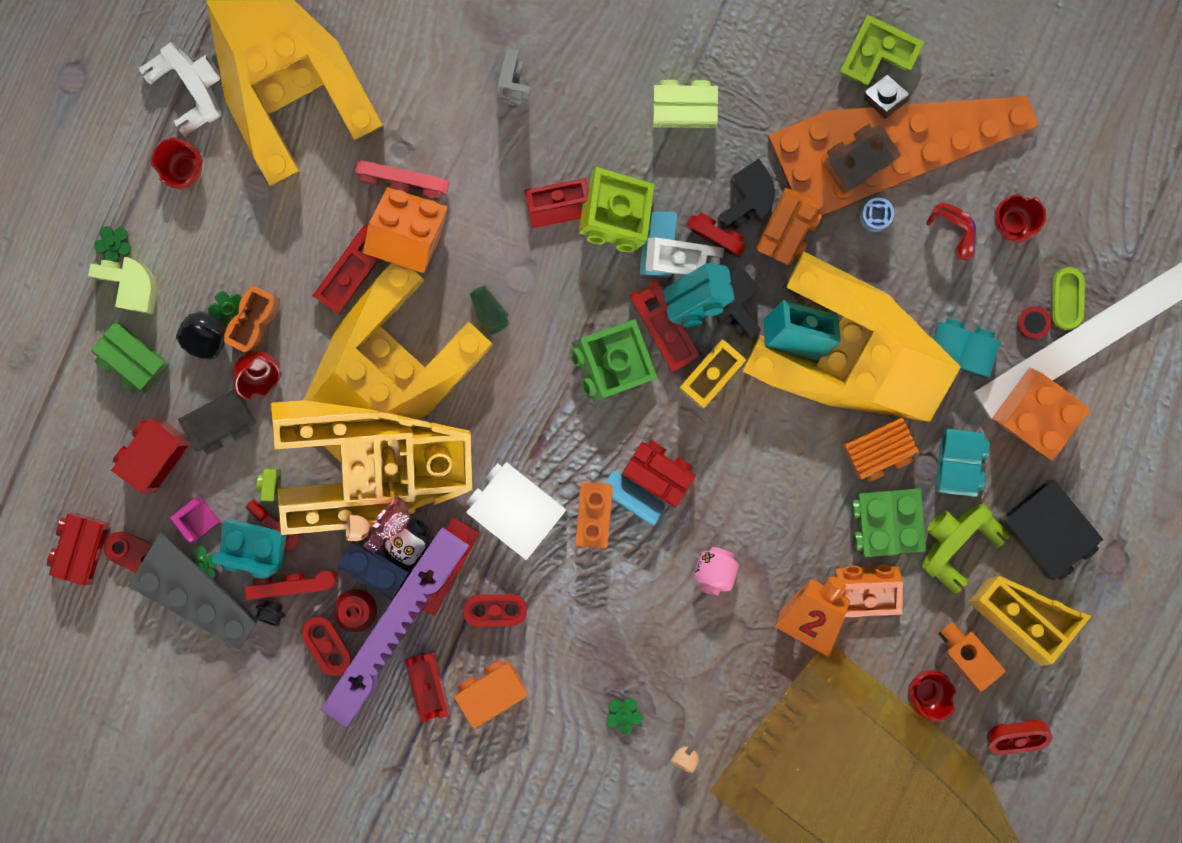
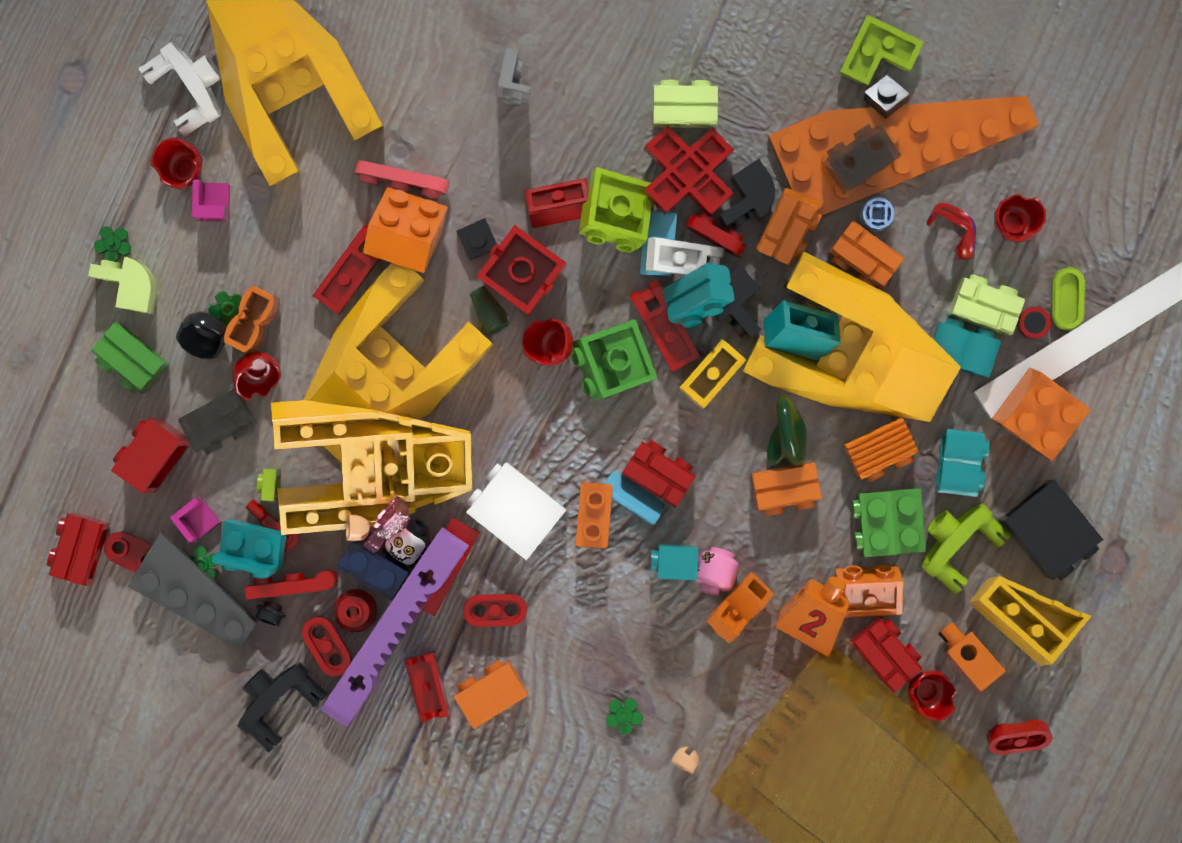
(210, 201): none -> dark pink panel
(267, 691): none -> black connector
(477, 239): none -> black plate
(521, 270): none -> red brick
(547, 342): none -> red hair
(675, 561): none -> teal brick
(688, 171): none -> red plate
(739, 607): none -> orange brick
(786, 487): none -> orange brick
(789, 435): none -> dark green piece
(865, 256): none -> orange brick
(886, 653): none -> red brick
(986, 306): none -> yellowish green brick

